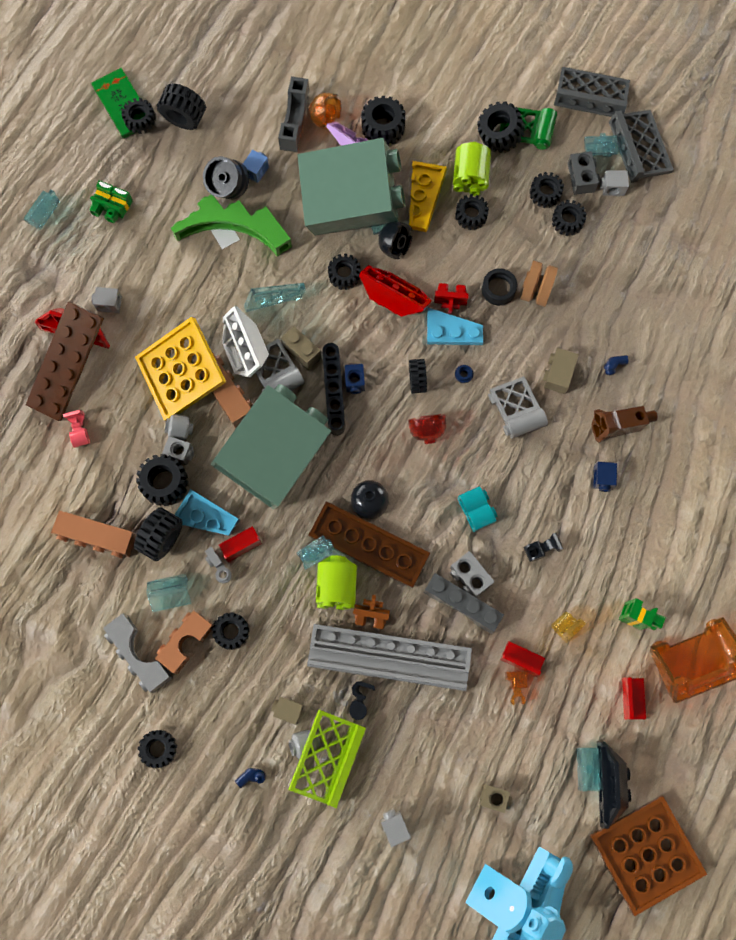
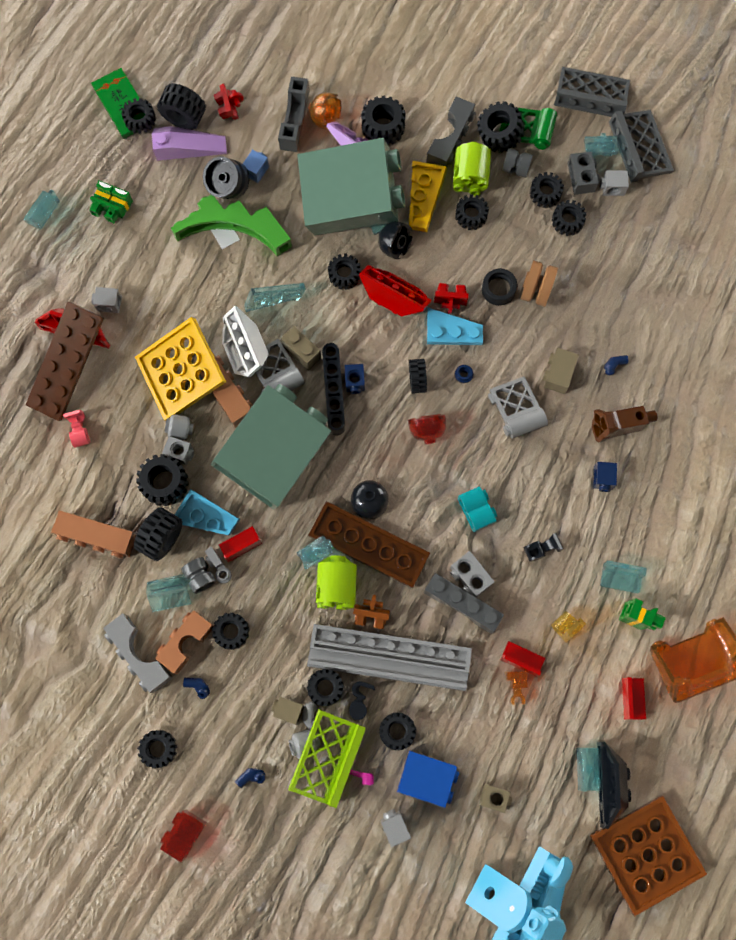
(183, 835): none -> clear red brick
(184, 143): none -> lavender wedge
(199, 576): none -> dark grey wheel
(199, 685): none -> dark blue arm
(230, 99): none -> red hips
(308, 714): none -> light grey arm
(316, 678): none -> black tyre
(367, 778): none -> dark pink hand
(409, 726): none -> black tyre
(428, 779): none -> blue panel
(459, 115): none -> dark grey arch
(517, 163): none -> dark grey wheel
(622, 576): none -> clear light blue panel

